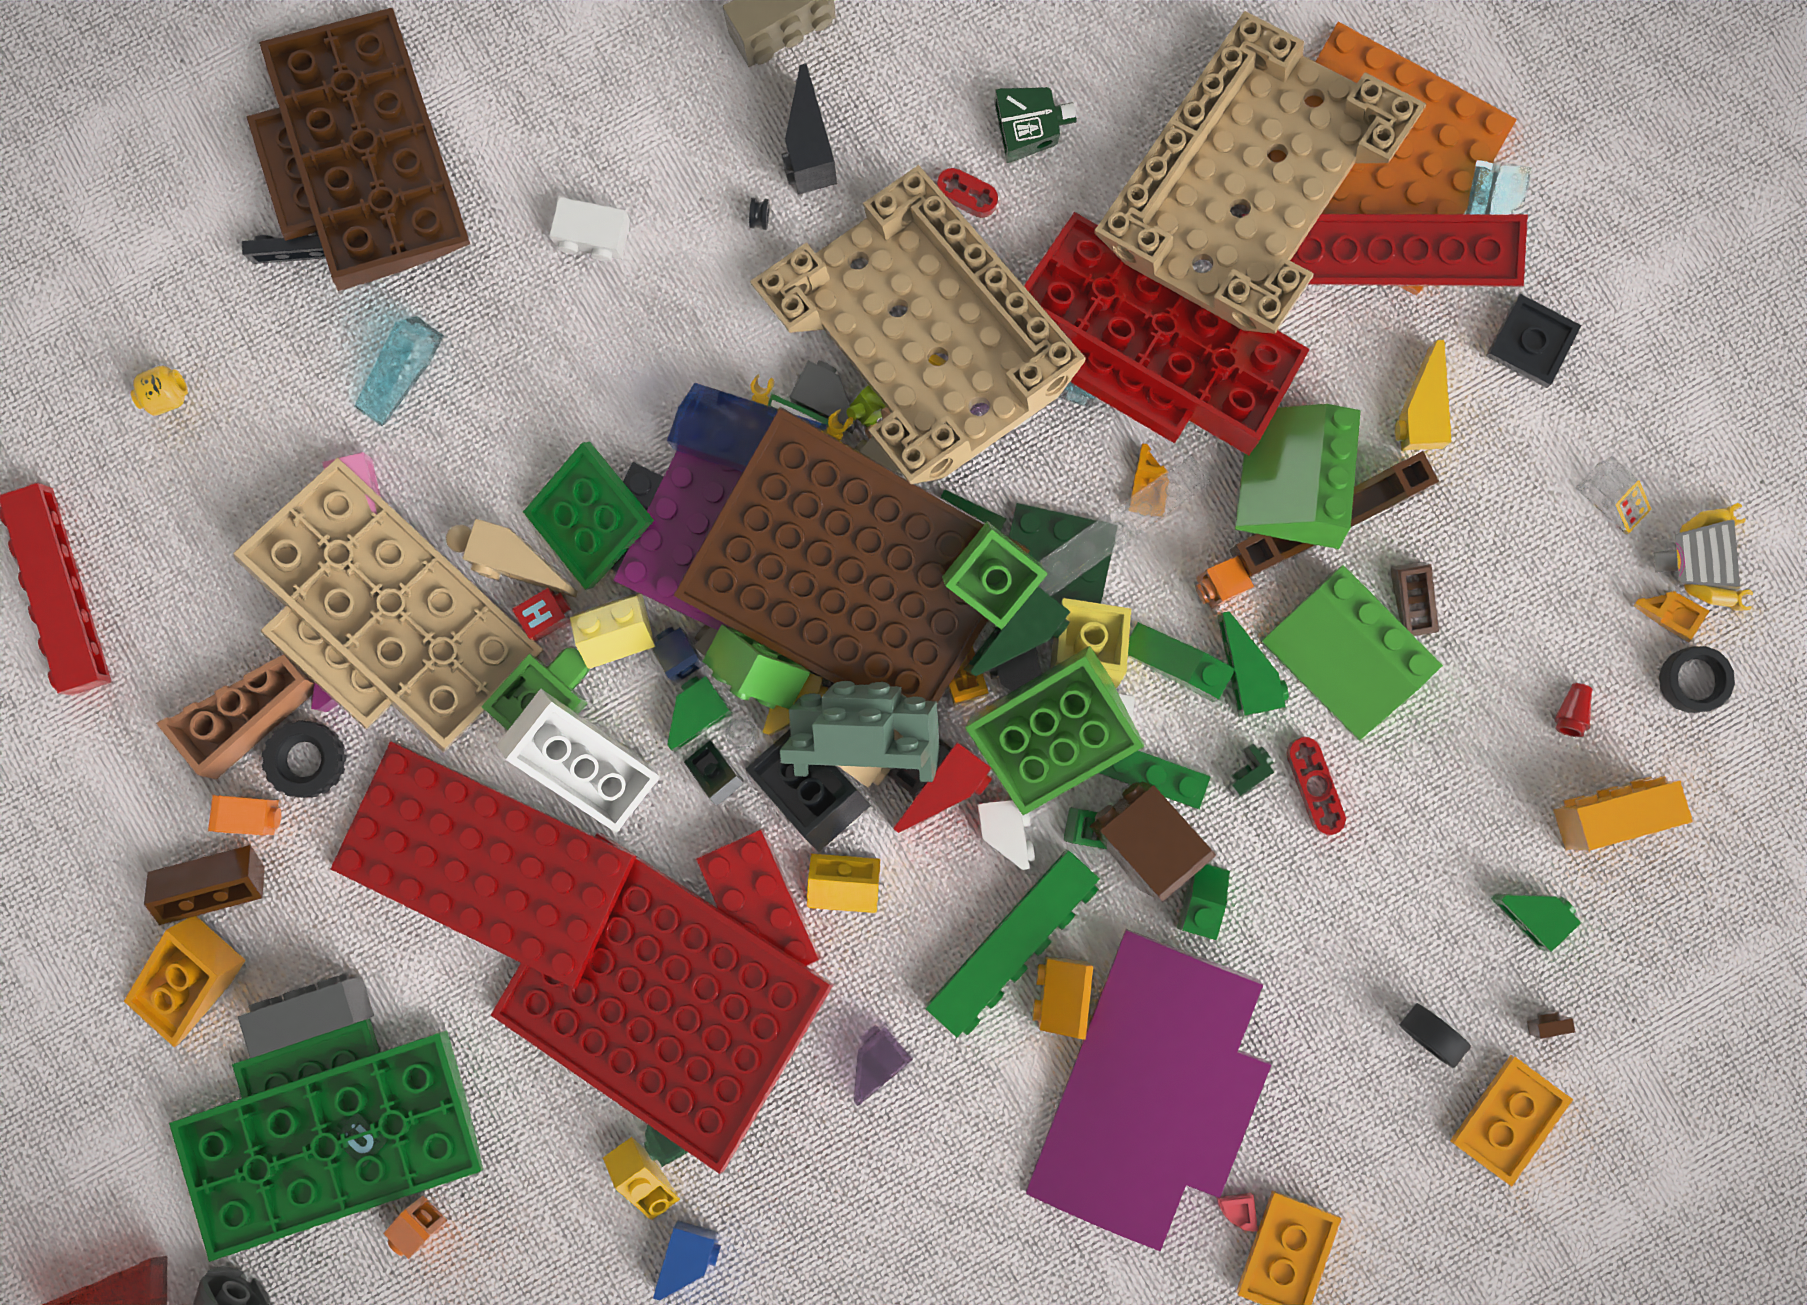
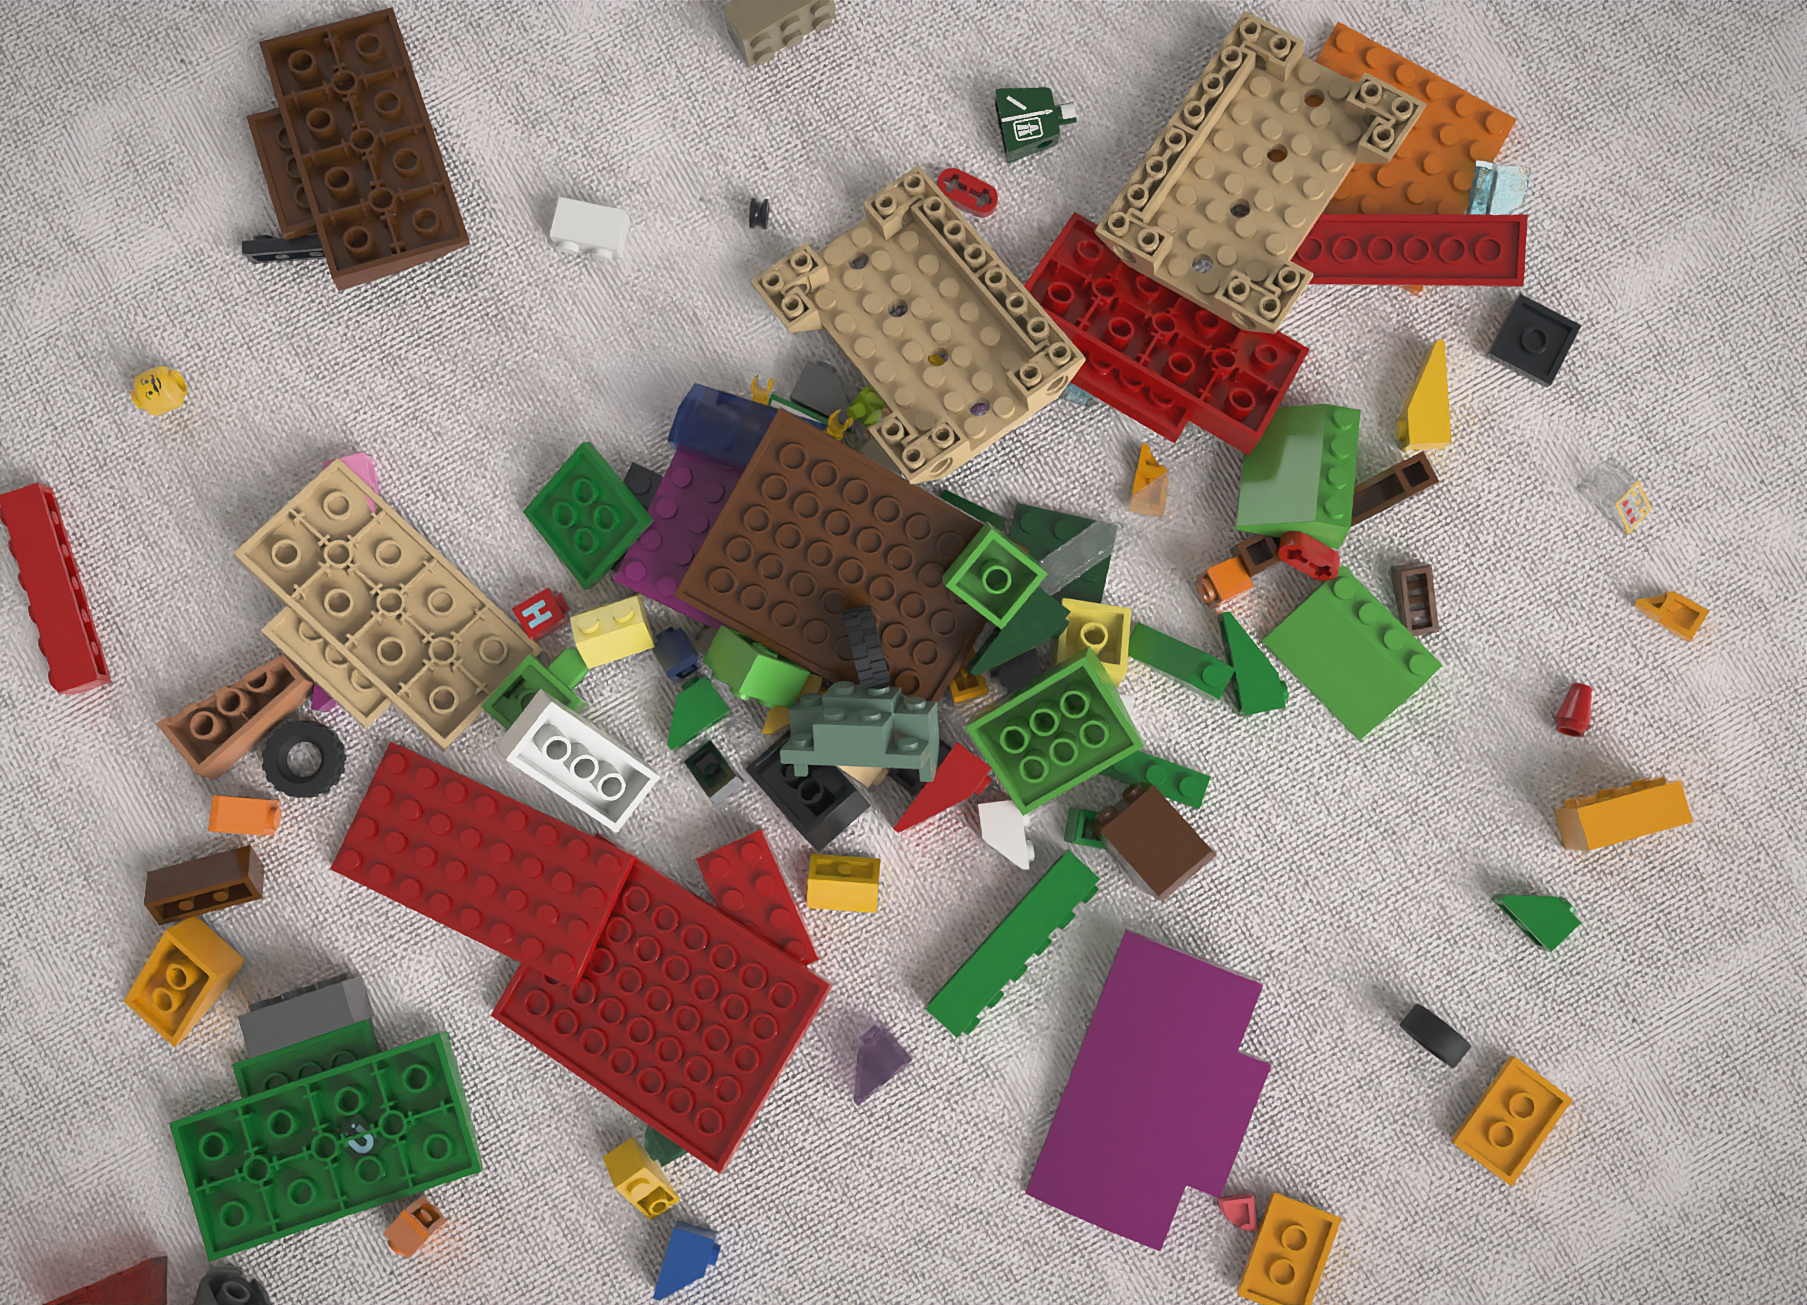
(398, 367): clear light blue slope -> none
(502, 552): tan slope -> none
(808, 154): black slope -> none
(866, 646): none -> black tyre
(1063, 997): light orange slope -> none
(1205, 902): green slope -> none
(1247, 778): dark green bracket -> none
(1309, 555): none -> red beam
(1317, 813): red beam -> none
(1550, 1024): reddish brown plate -> none
(1707, 558): torso -> none
(1723, 679): black tyre -> none

